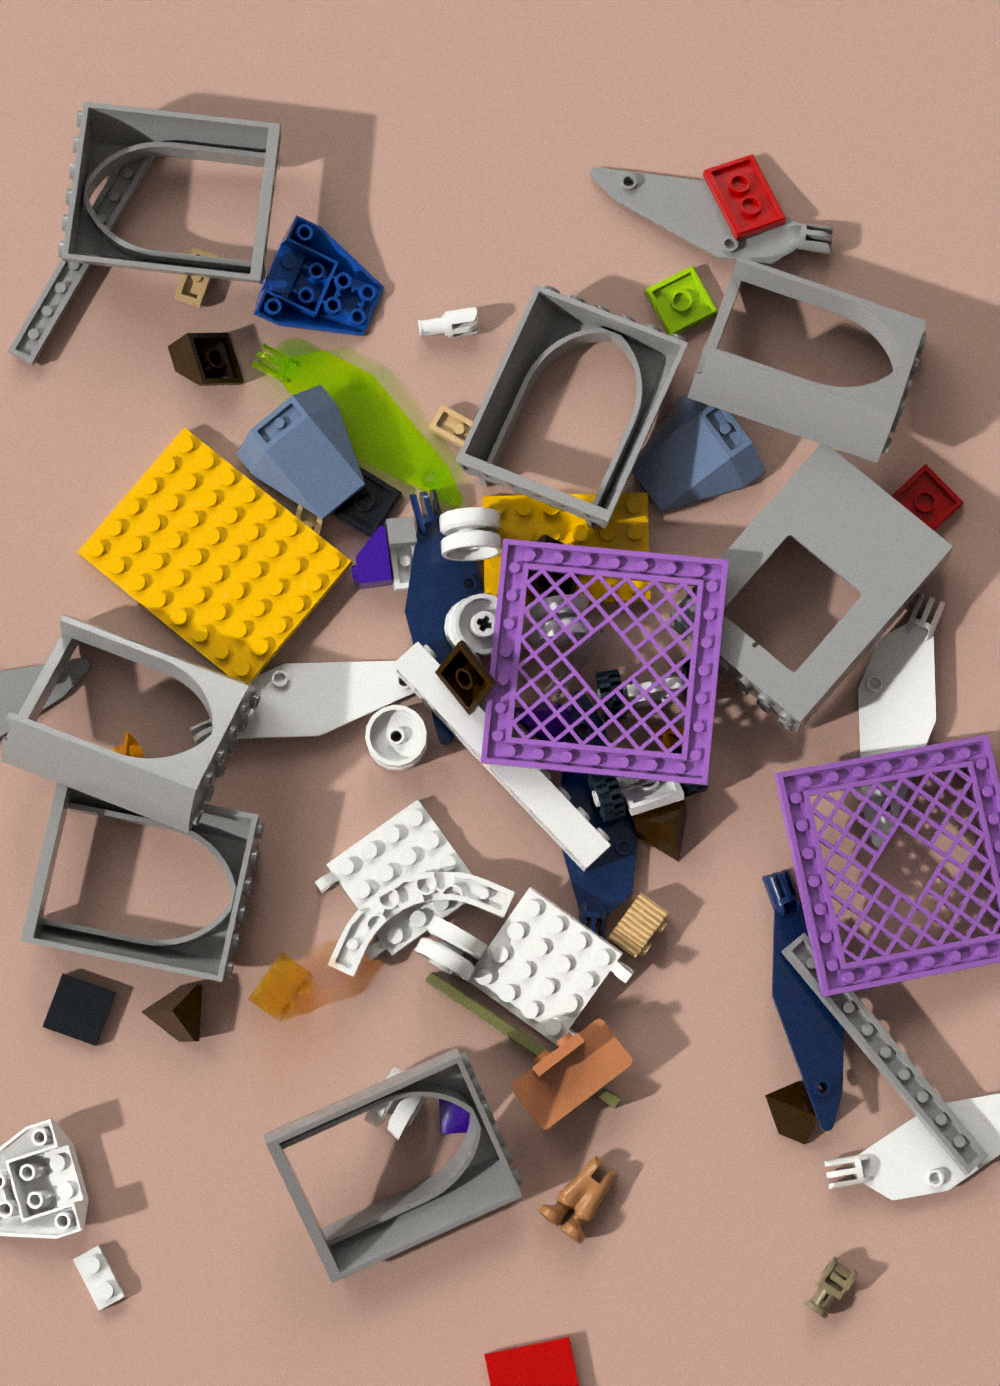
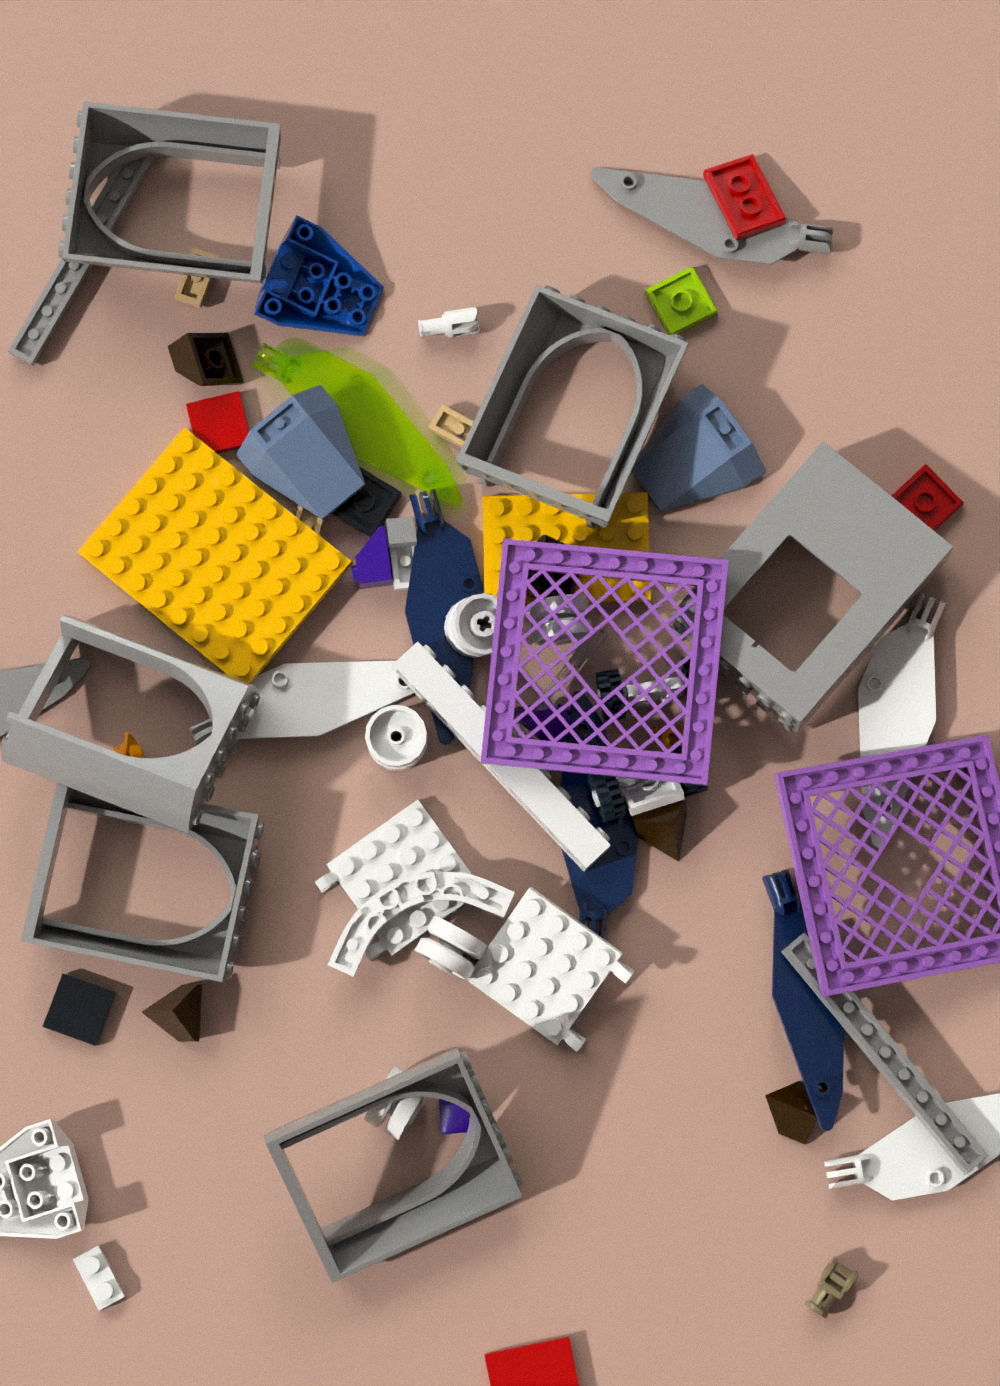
(219, 421): none -> red tile
(282, 988): clear yellow brick -> none
(466, 677): dark brown slope -> none
(470, 534): white wheel -> none
(503, 1026): olive tile -> none
(571, 1073): nougat bracket -> none
(581, 1195): medium nougat piece -> none
(638, 926): tan brick -> none
(838, 417): light grey panel -> none

